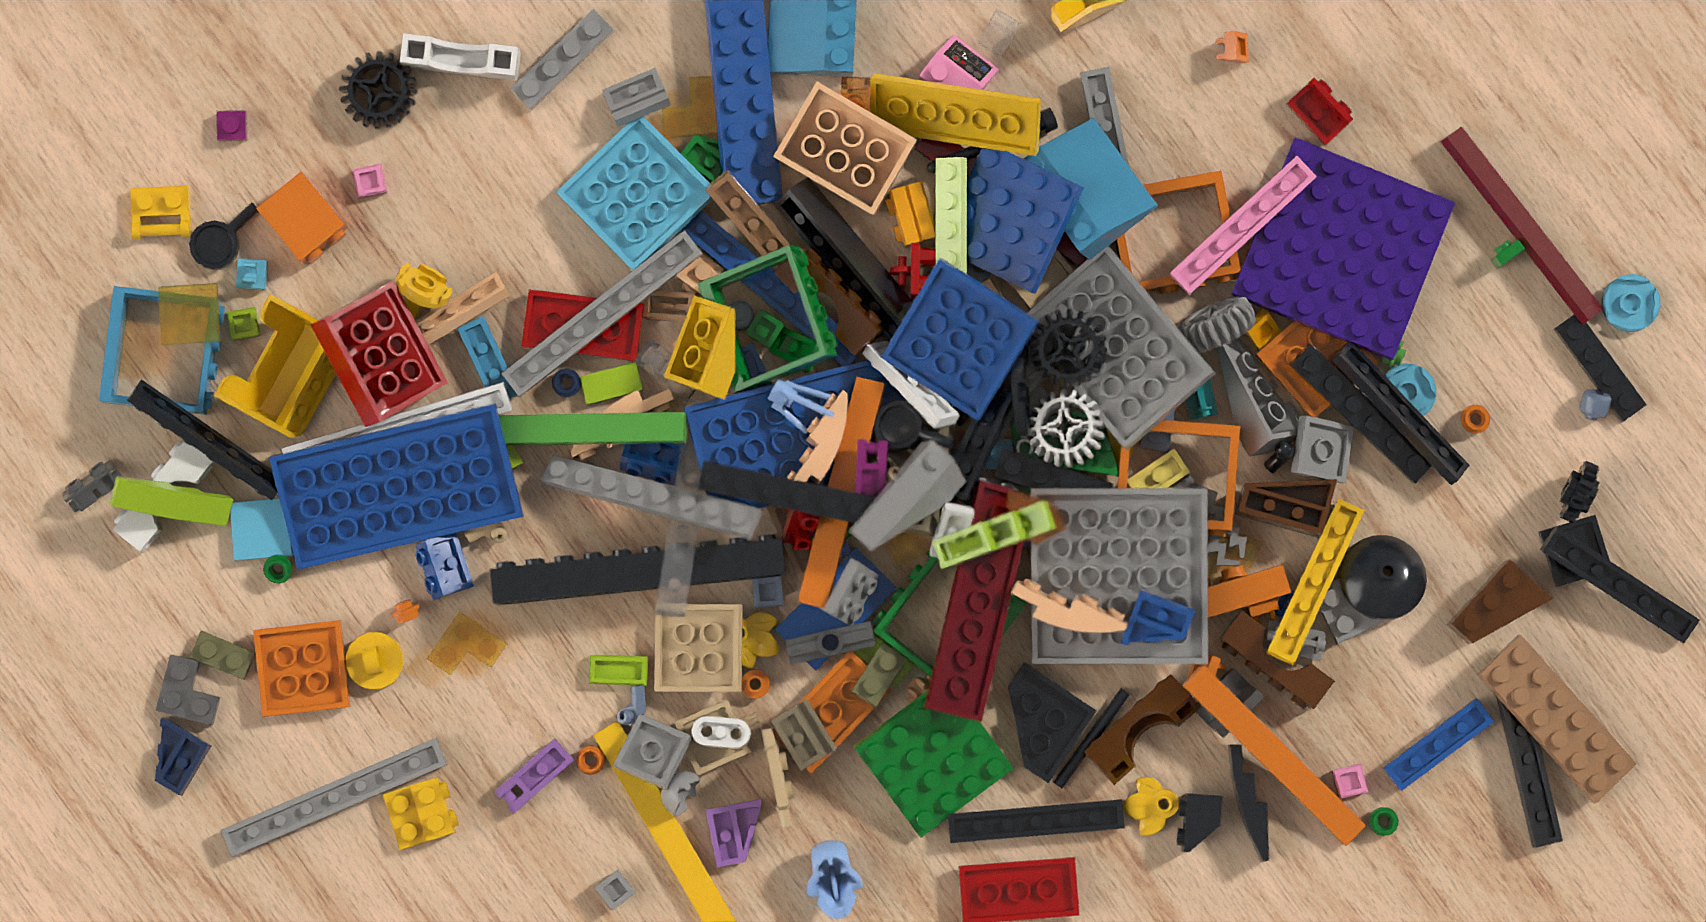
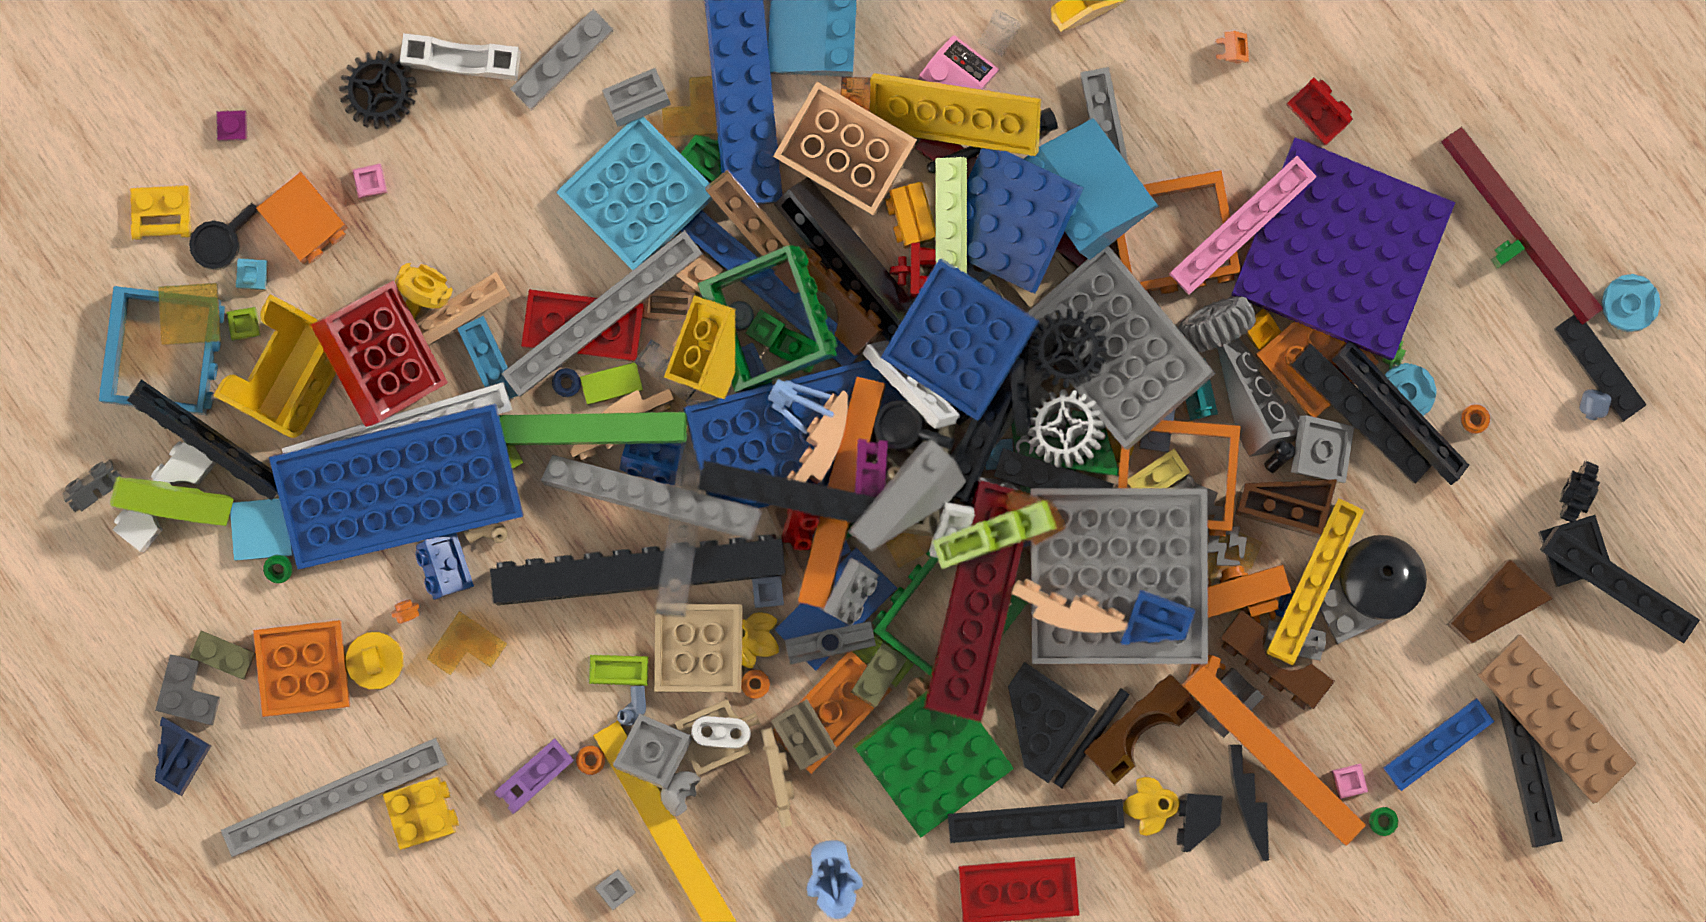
(733, 831): medium lavender wing -> none

